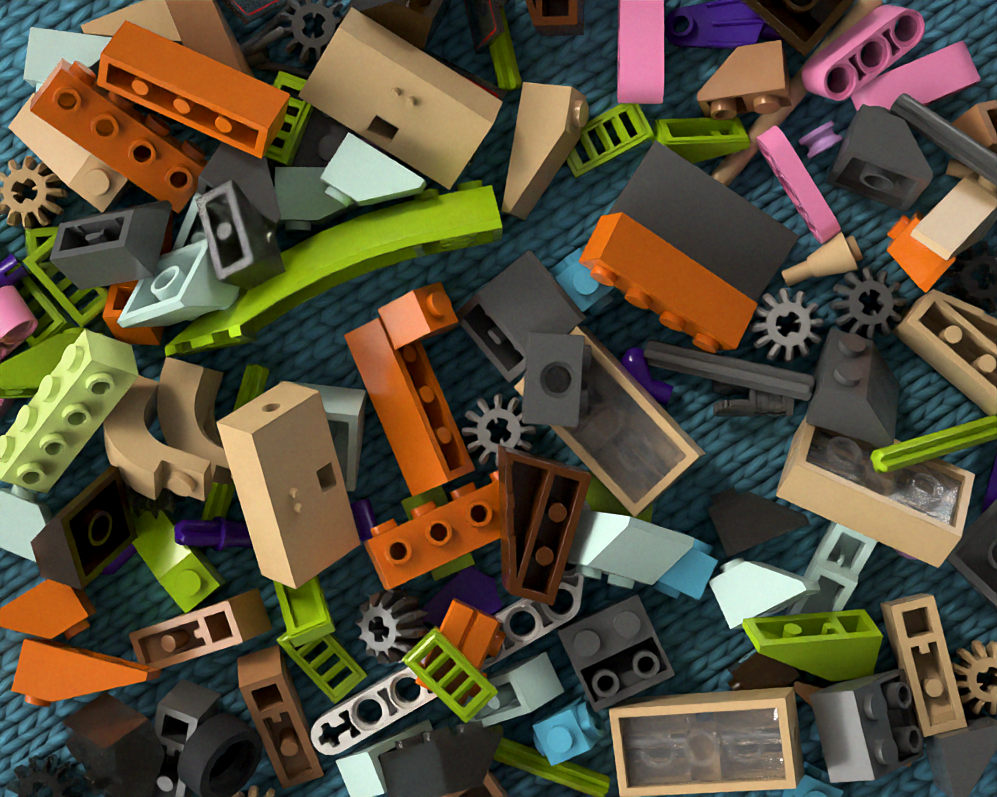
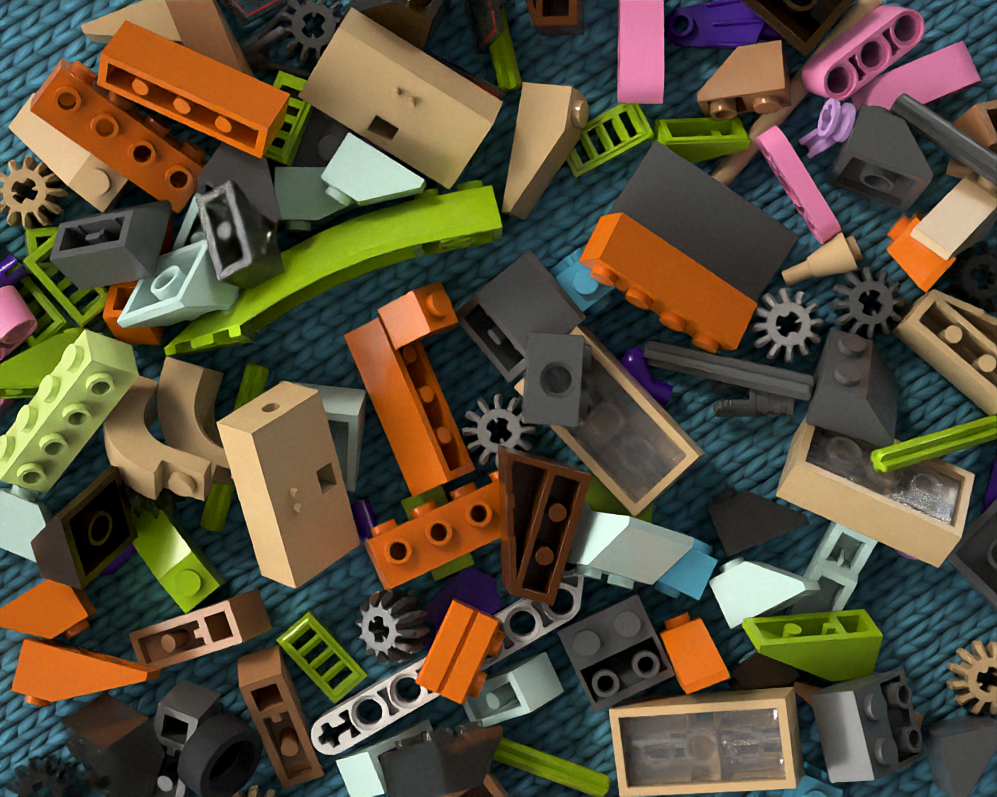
(49, 46): light aqua slope -> none
(215, 533): dark purple axle -> none
(305, 611): lime tile -> none
(423, 647): lime slope -> none
(567, 731): medium azure brick -> none
(691, 652): none -> orange slope
(836, 120): none -> lavender bush
(923, 654): tan slope -> none

